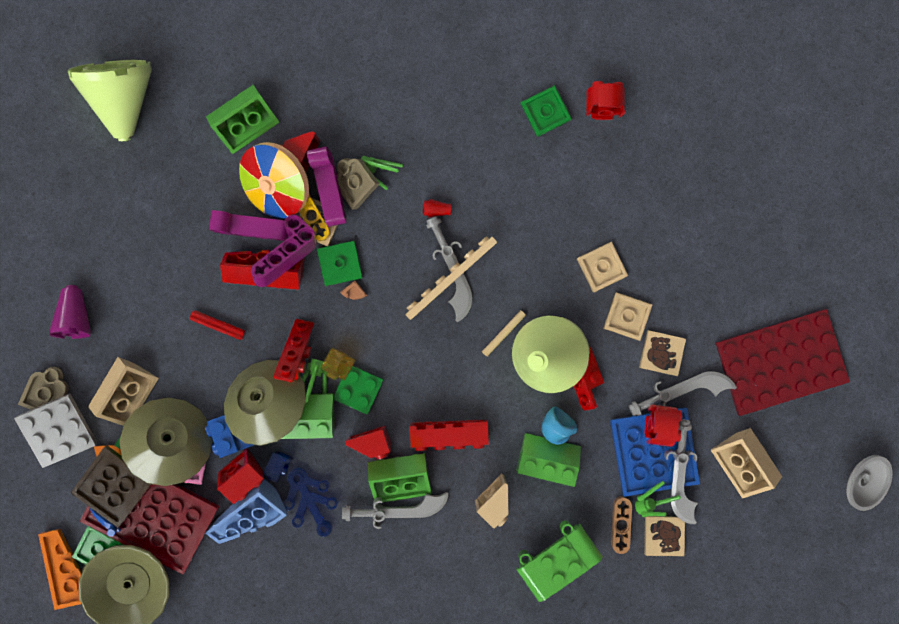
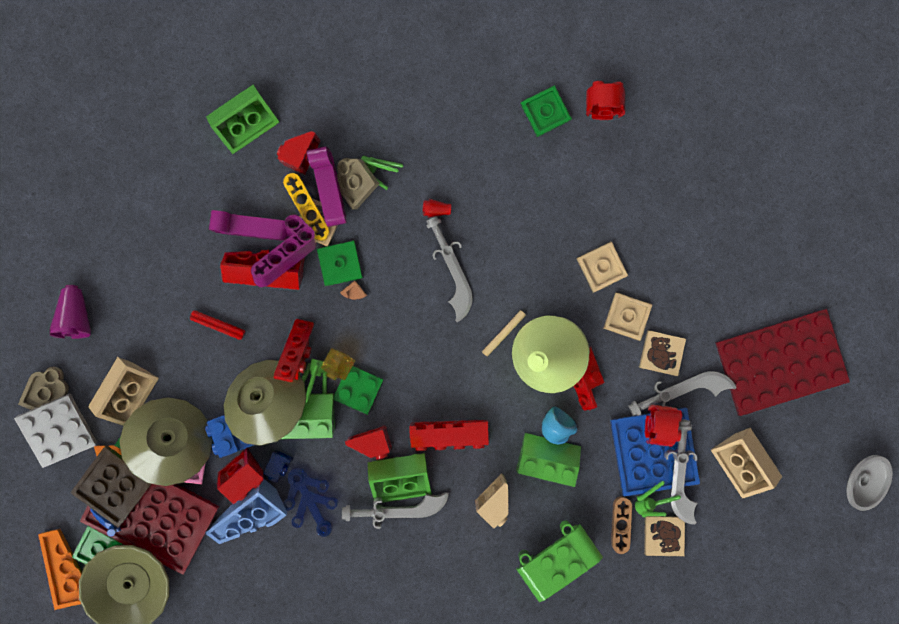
(114, 92): yellowish green cone -> none
(274, 180): dish -> none
(442, 283): tan plate -> none

